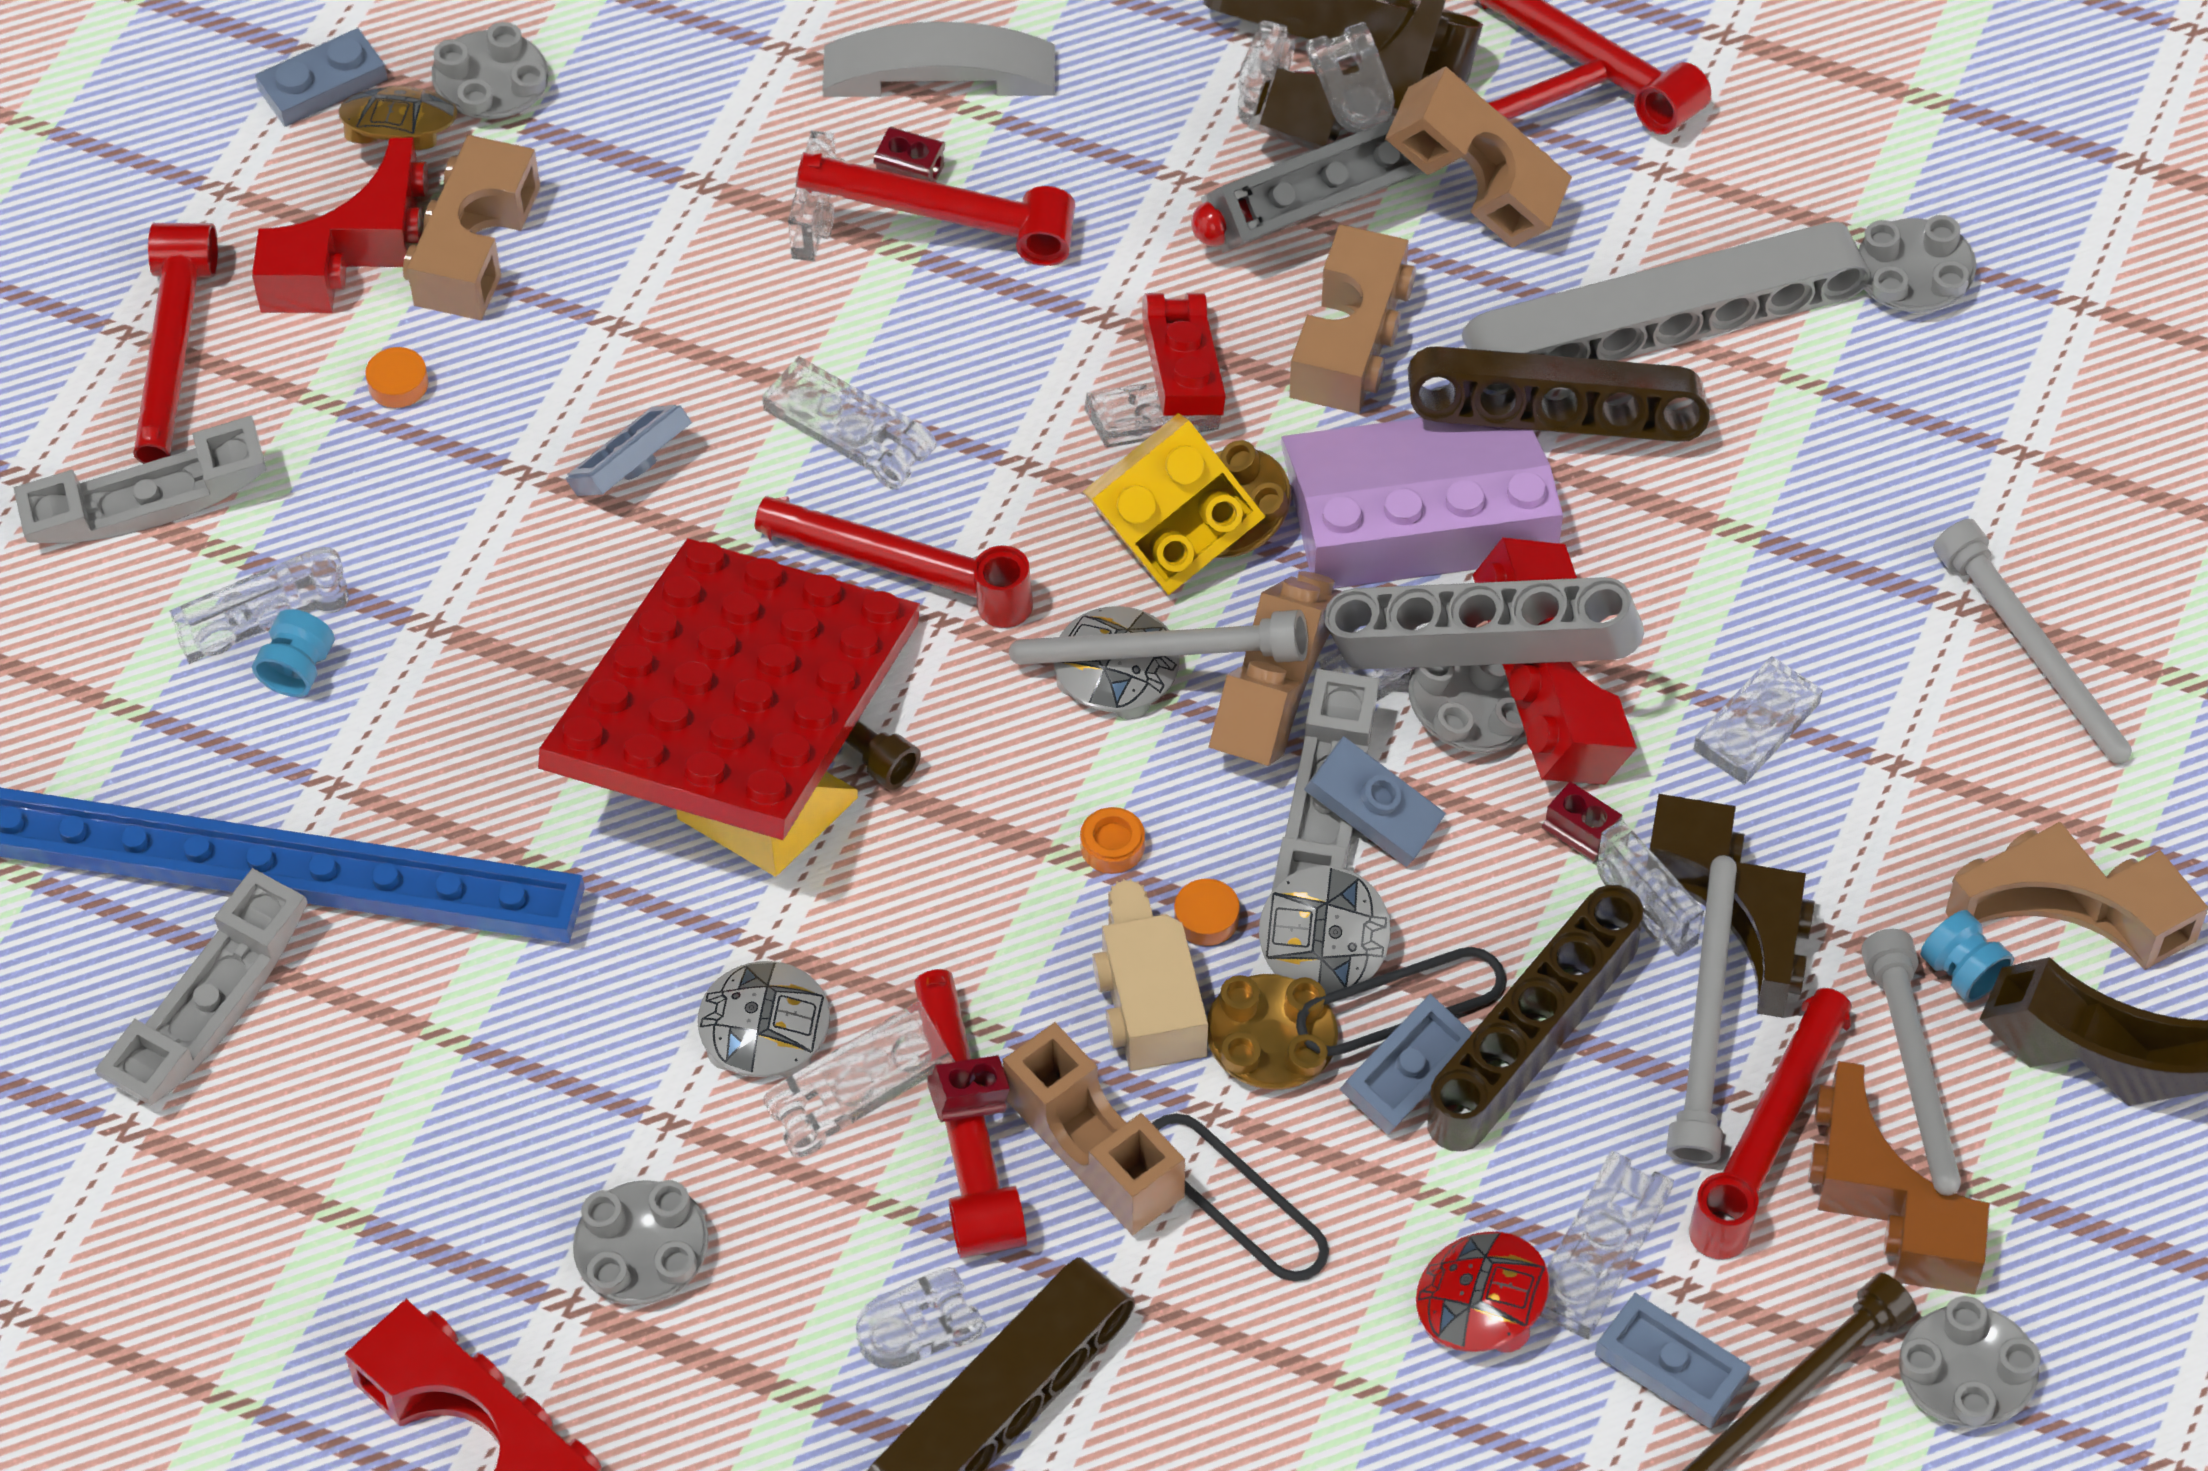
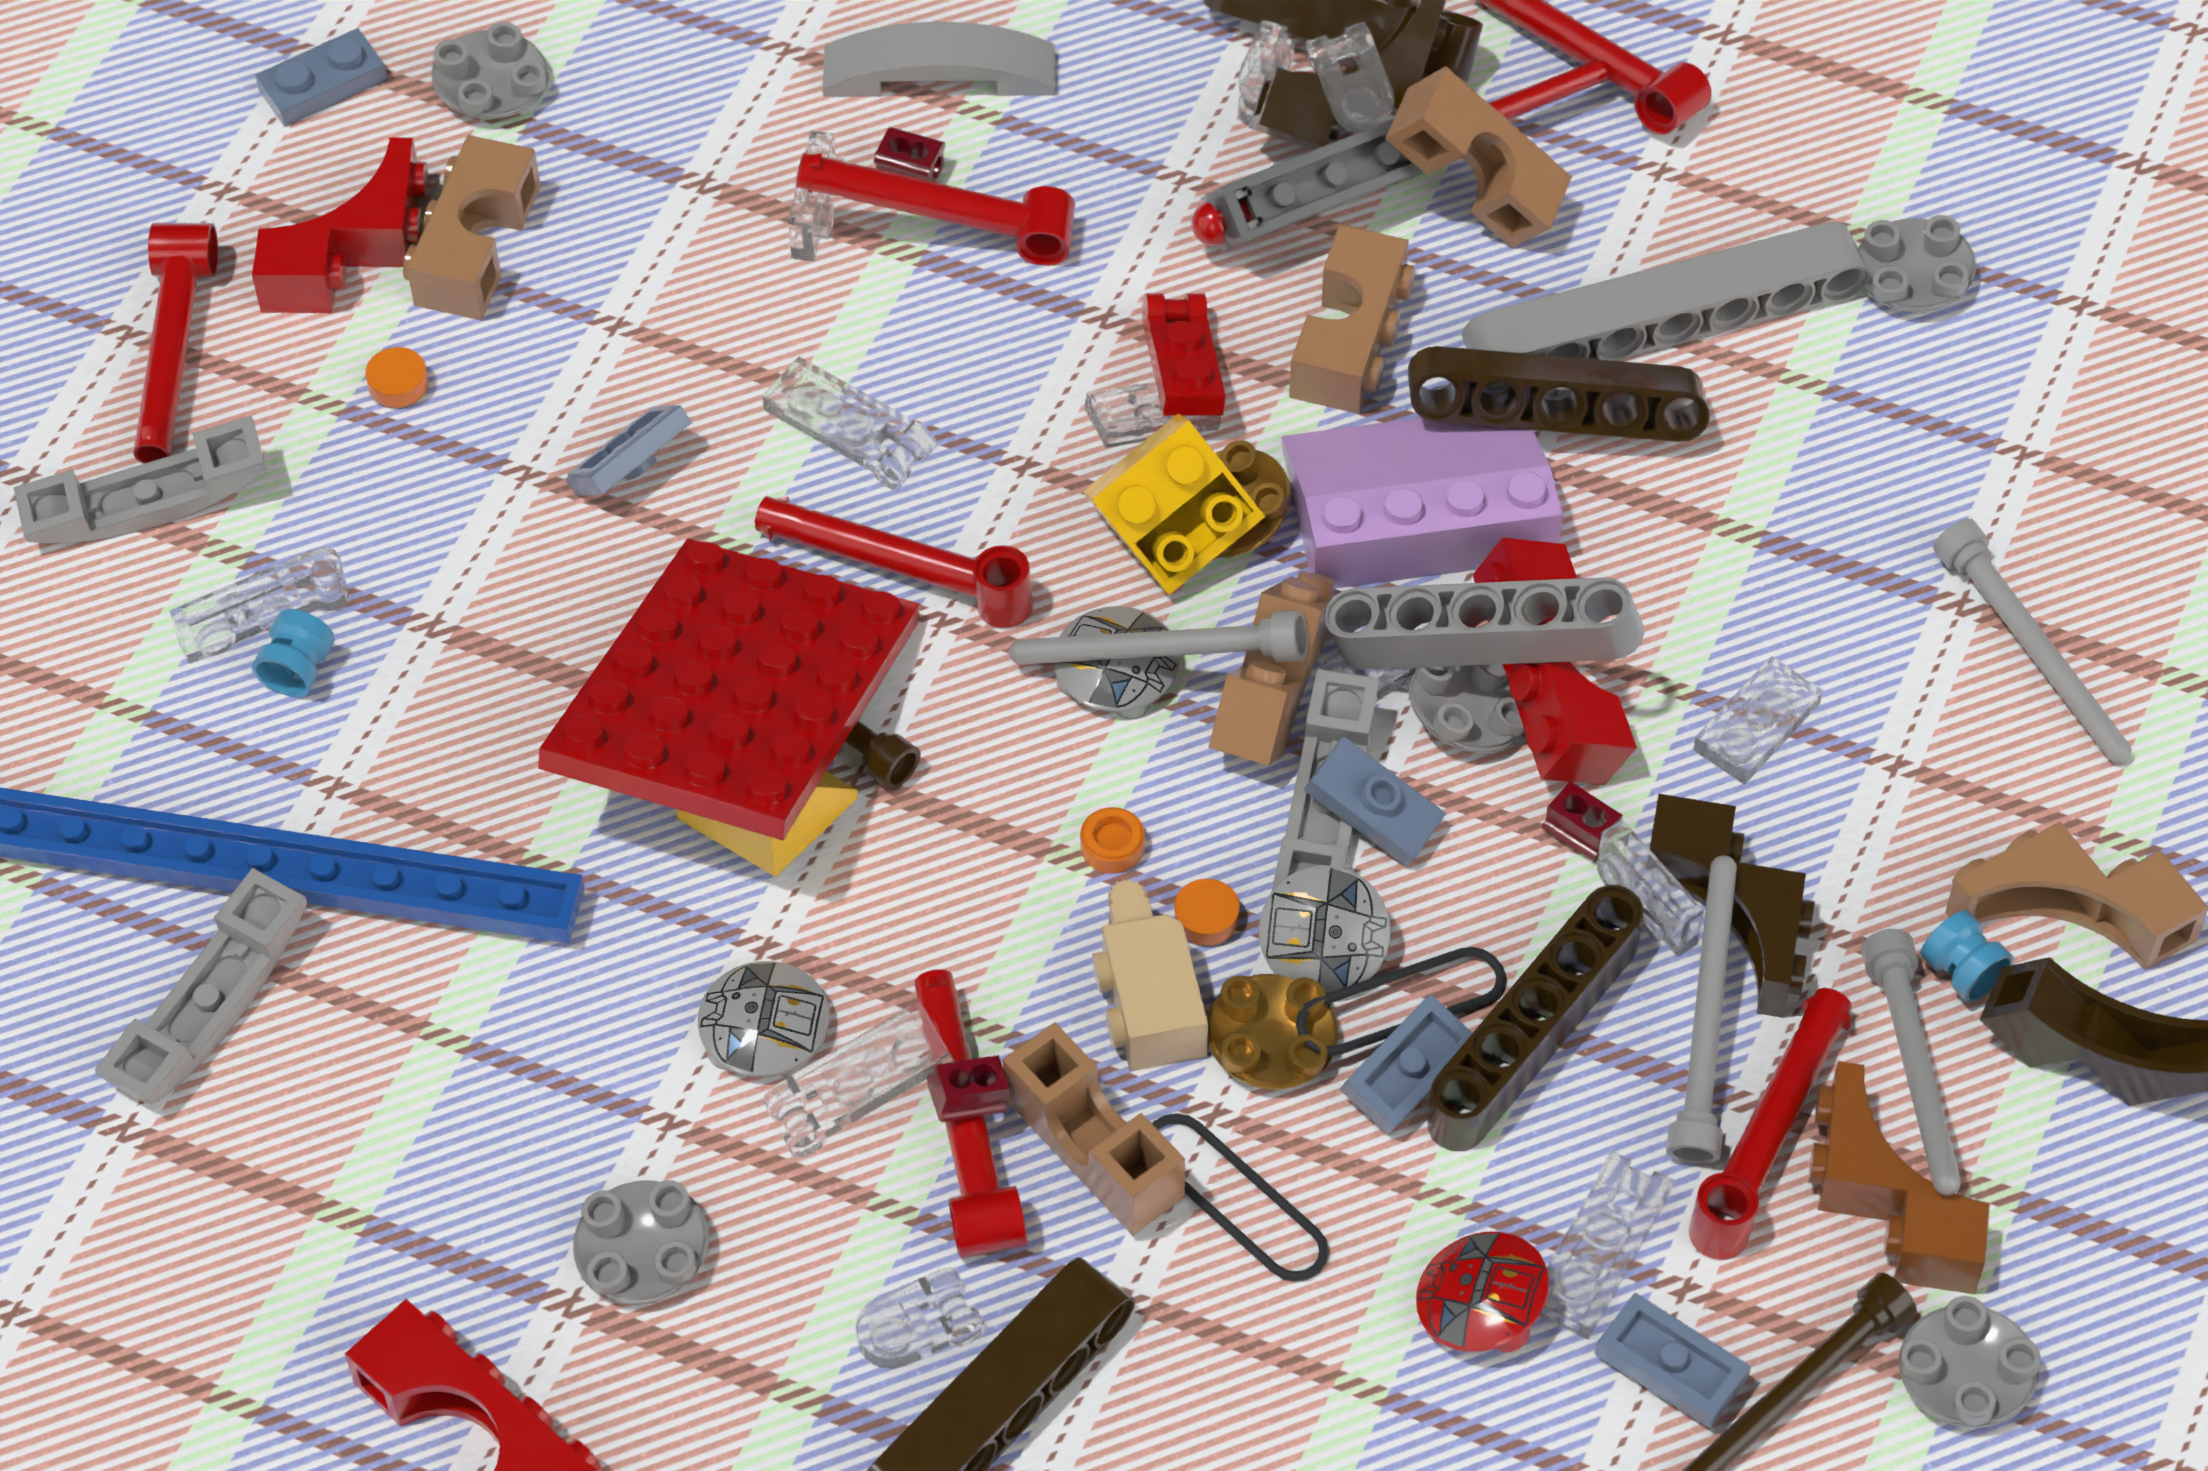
(395, 114): pearl gold dish -> none

